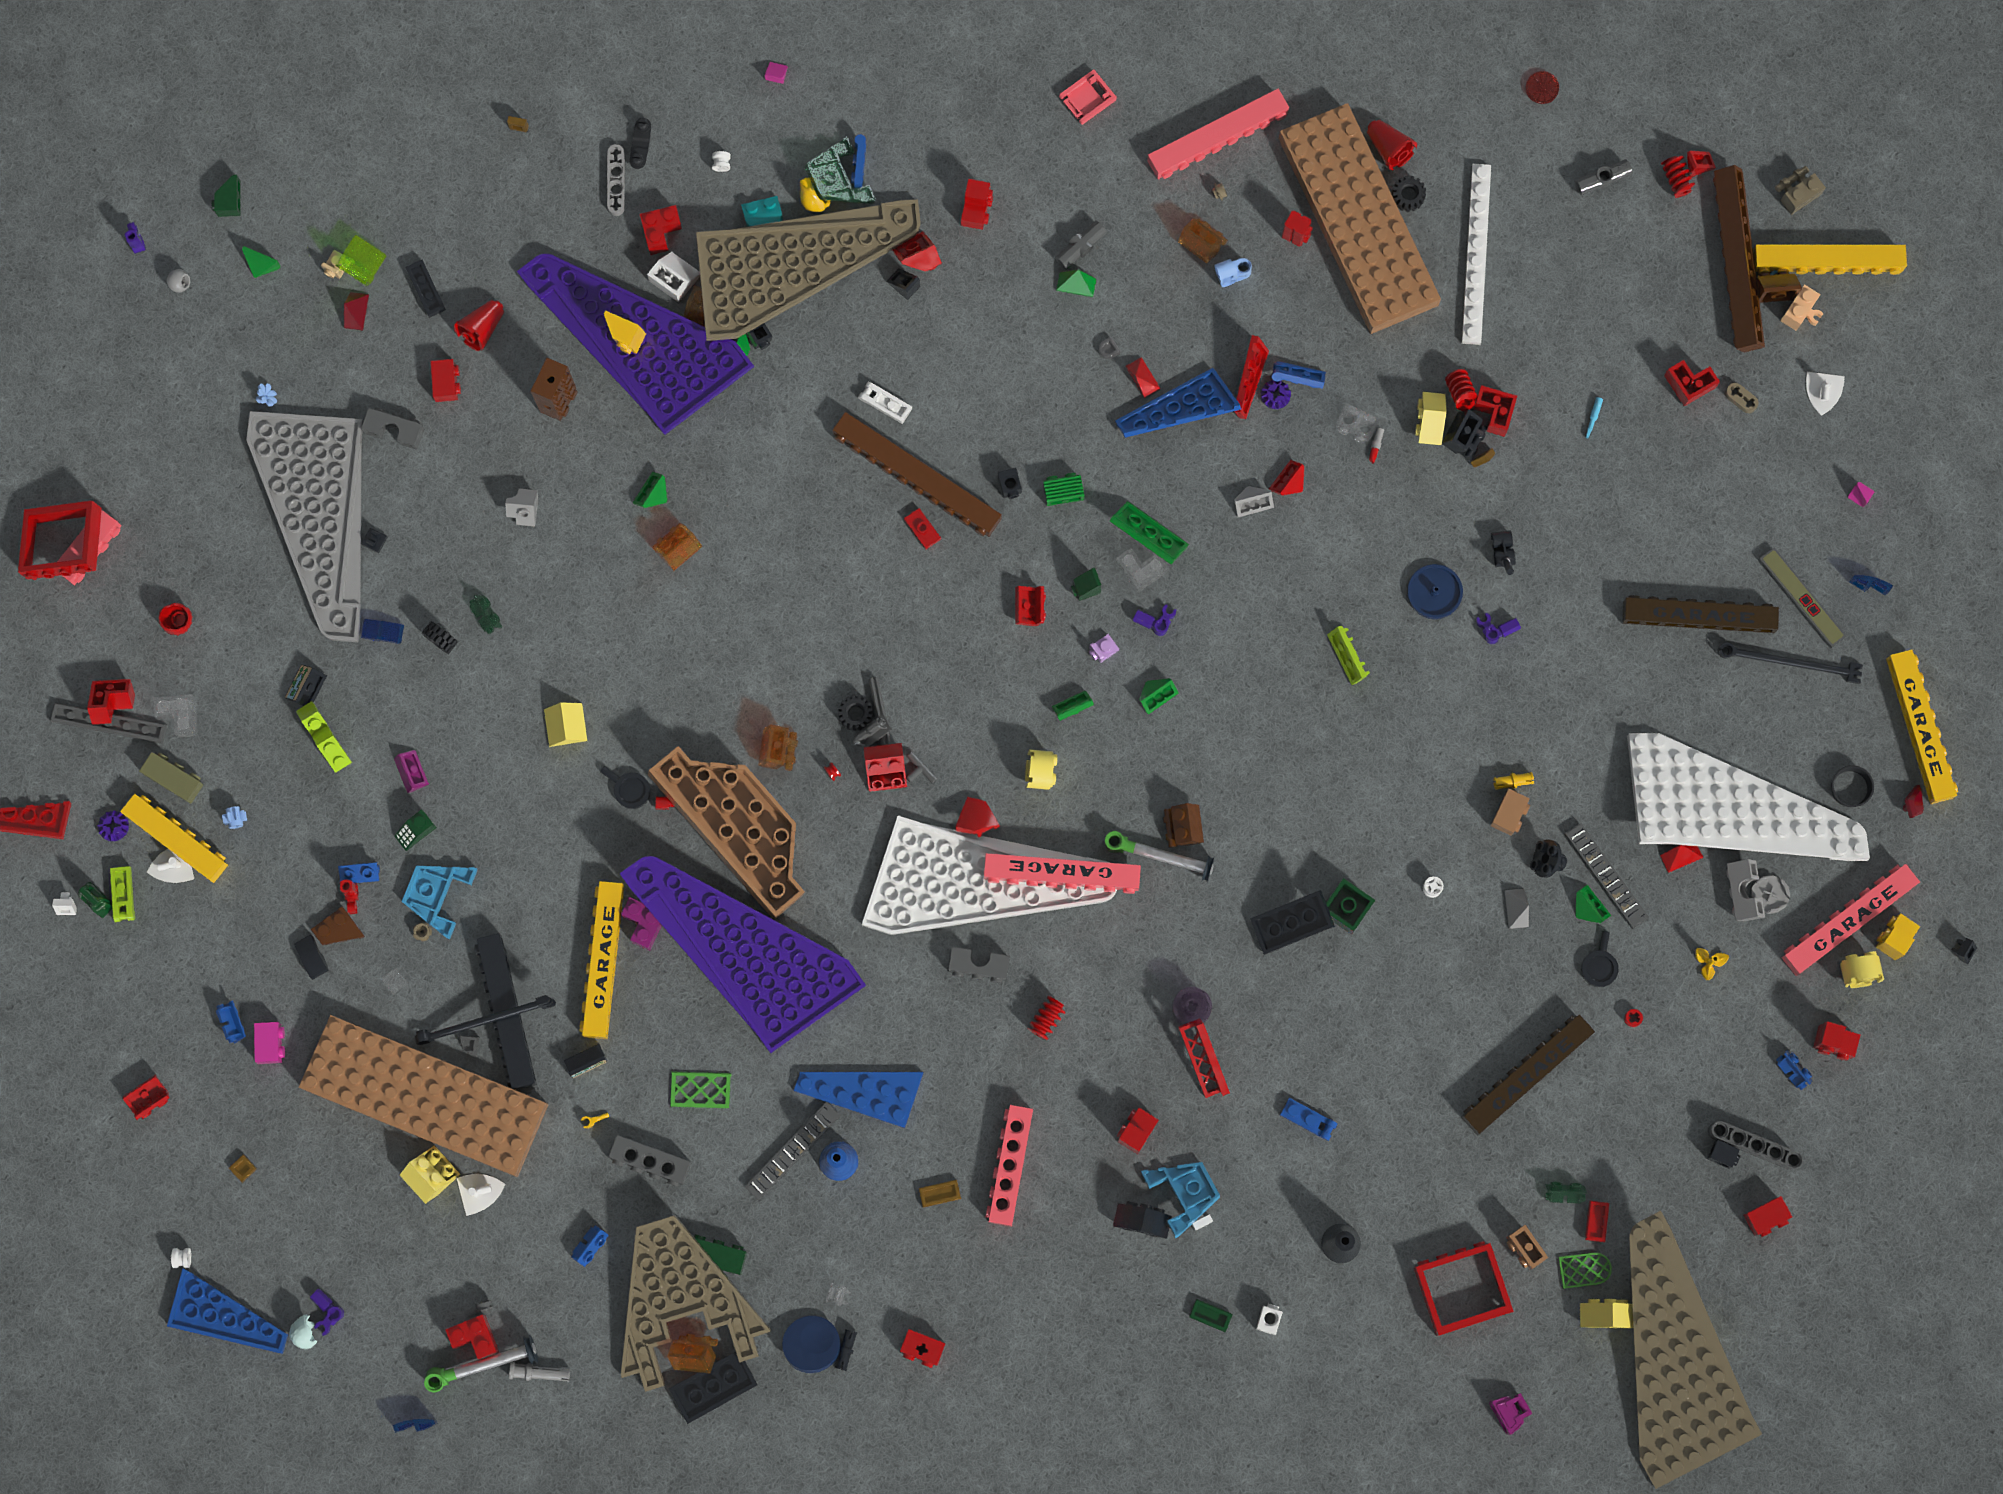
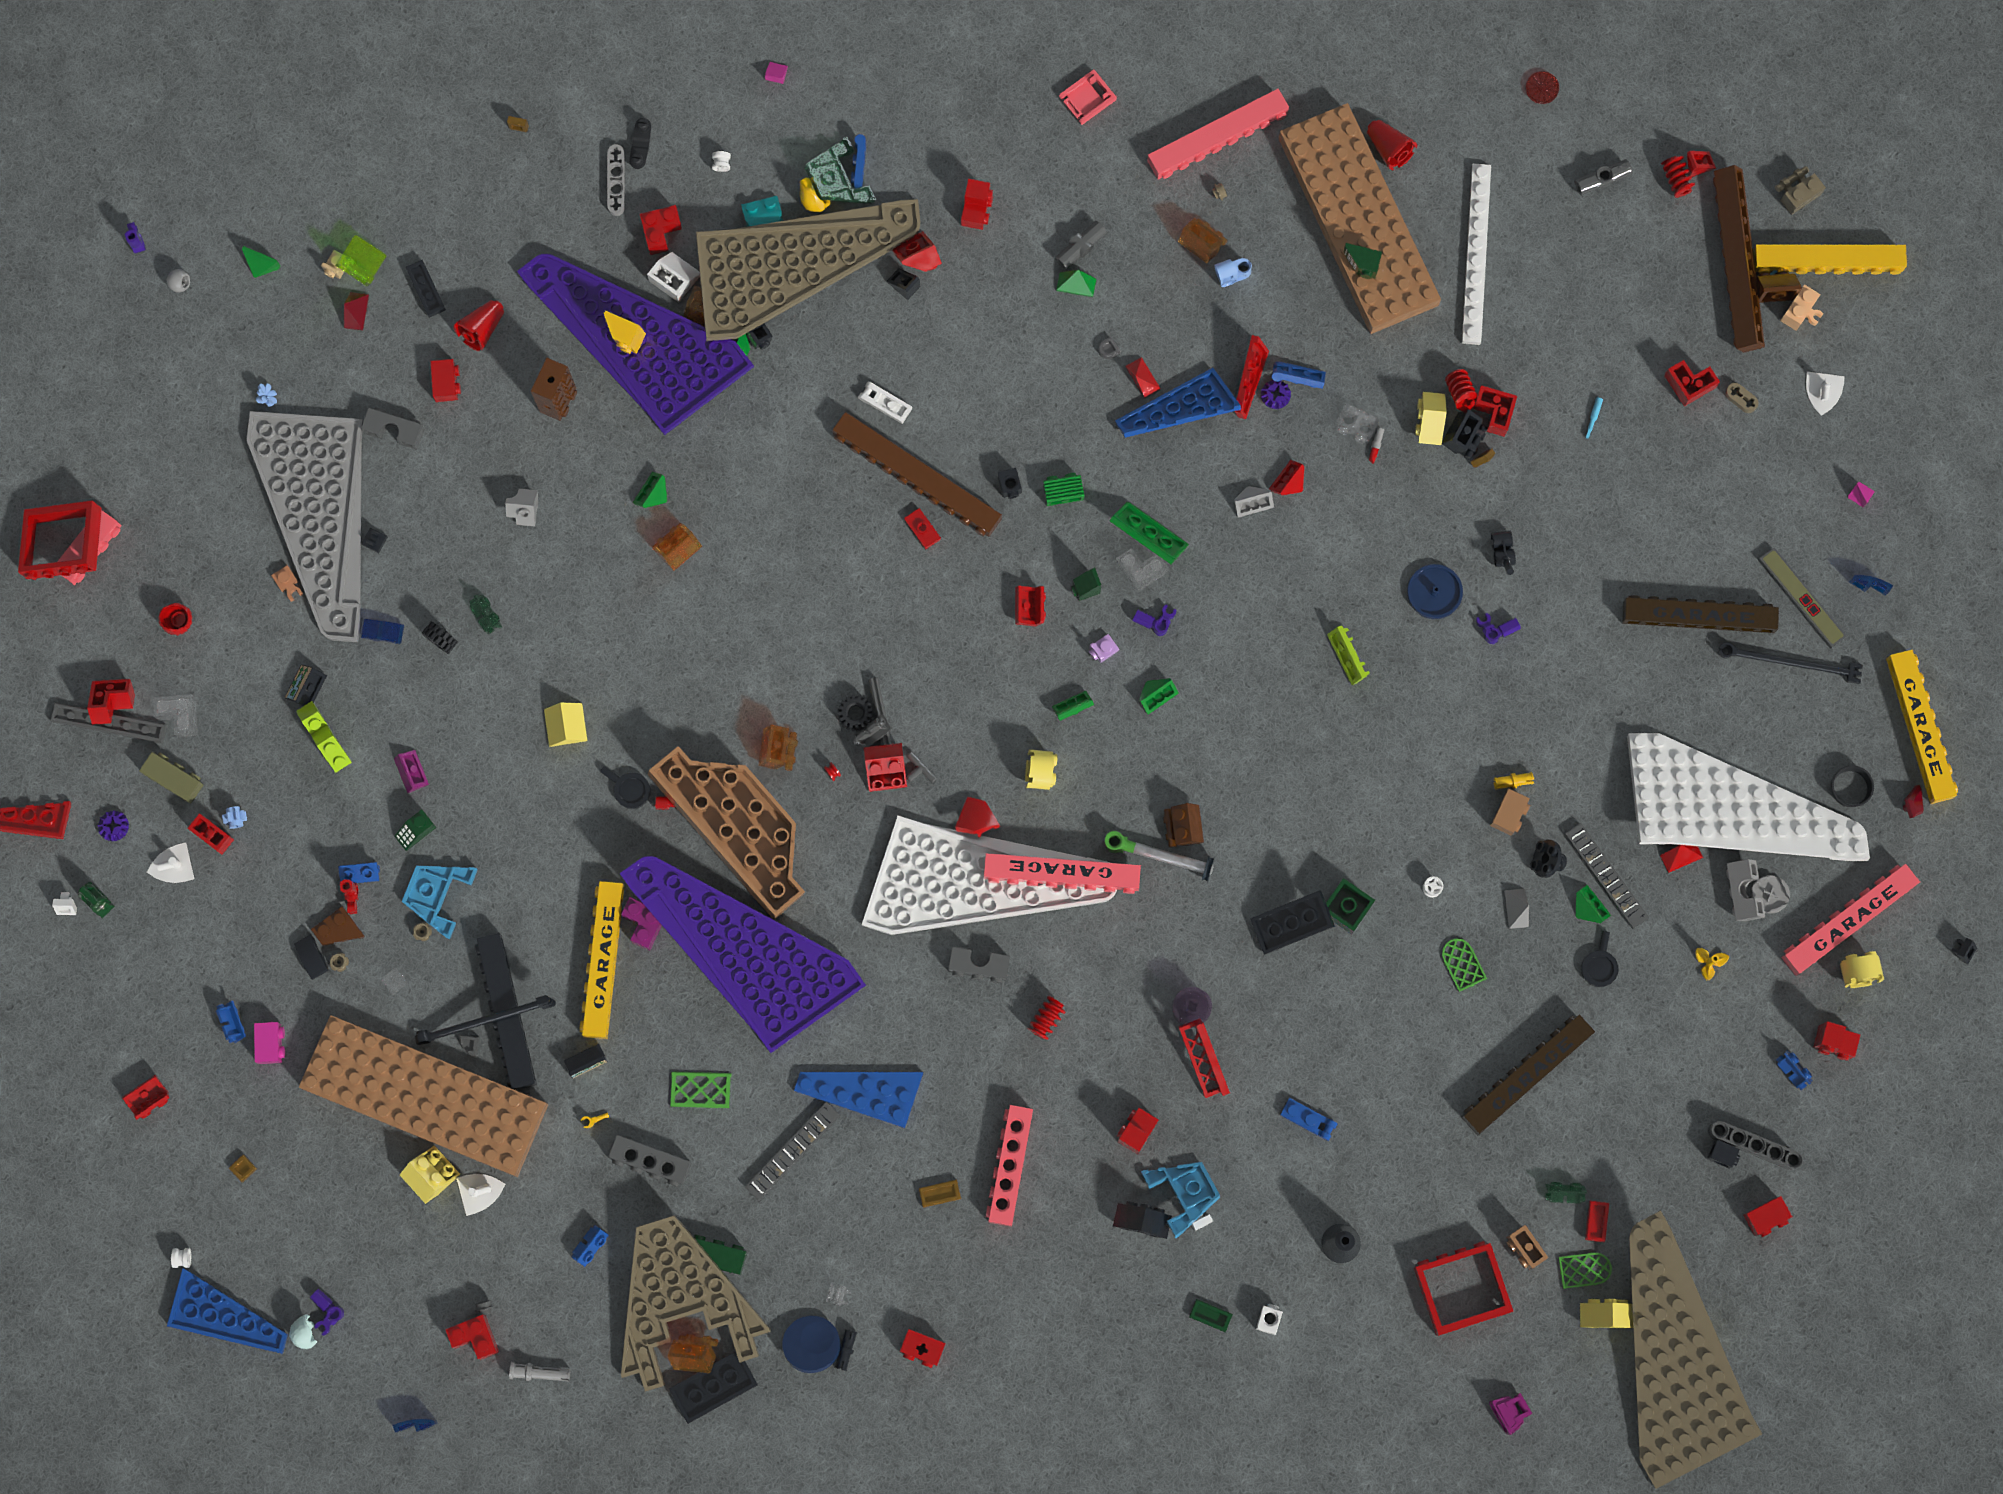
(122, 893): lime plate -> none
(174, 838): yellow brick -> none
(210, 834): none -> red brick
(228, 198): dark green slope -> none
(286, 581): none -> nougat plate
(339, 957): none -> dark tan plate
(445, 1376): piece -> none
(844, 1167): blue cone -> none
(1297, 229): red brick -> none
(1363, 260): none -> dark green slope
(1409, 183): black tyre -> none
(1459, 960): none -> bright green window
(1632, 1012): red bush -> none
(1898, 937): yellow brick -> none

